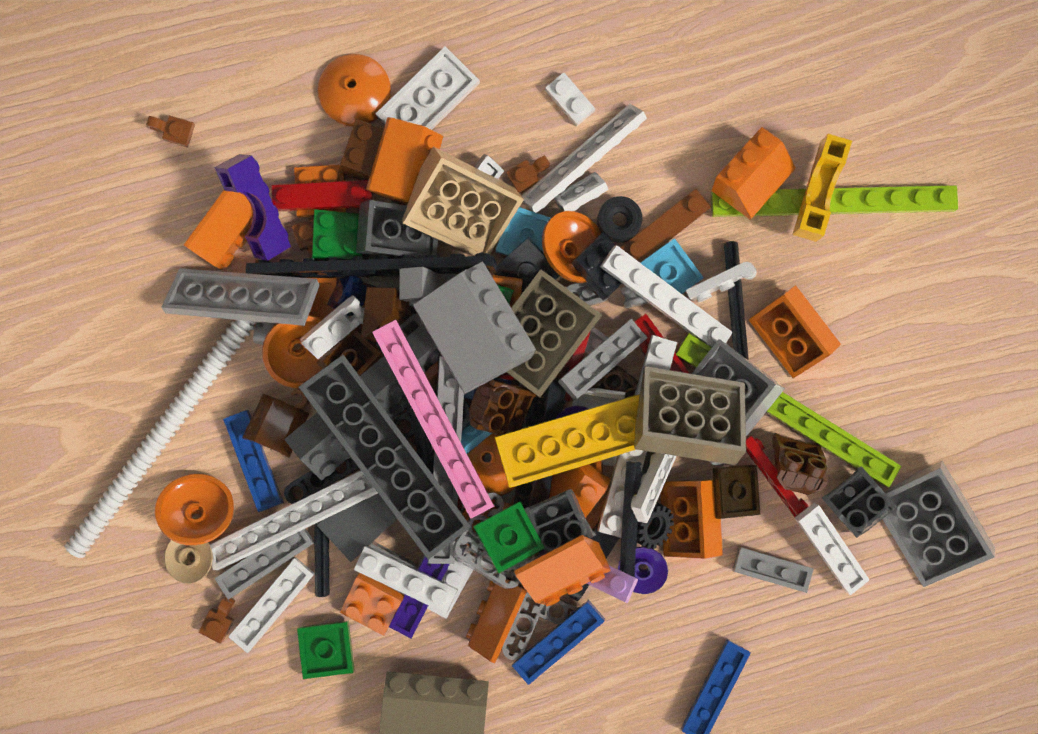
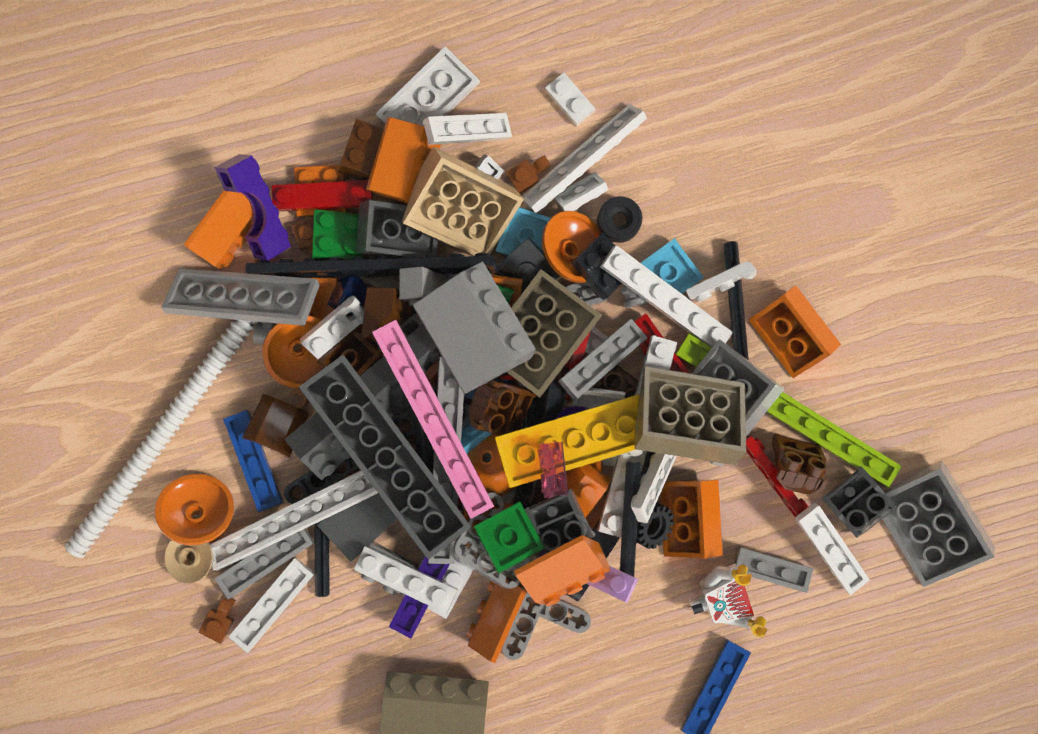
(174, 130): dark orange plate -> none
(325, 649): green plate -> none
(360, 102): orange dish -> none
(372, 603): orange plate -> none
(467, 128): none -> white plate
(554, 472): none -> clear pink hinge
(558, 642): blue plate -> none
(652, 577): dark purple dish -> none
(667, 226): dark orange plate -> none
(728, 600): none -> torso
(736, 491): dark brown plate -> none
(754, 173): orange slope -> none
(816, 201): yellow arch -> none
(855, 201): lime plate -> none

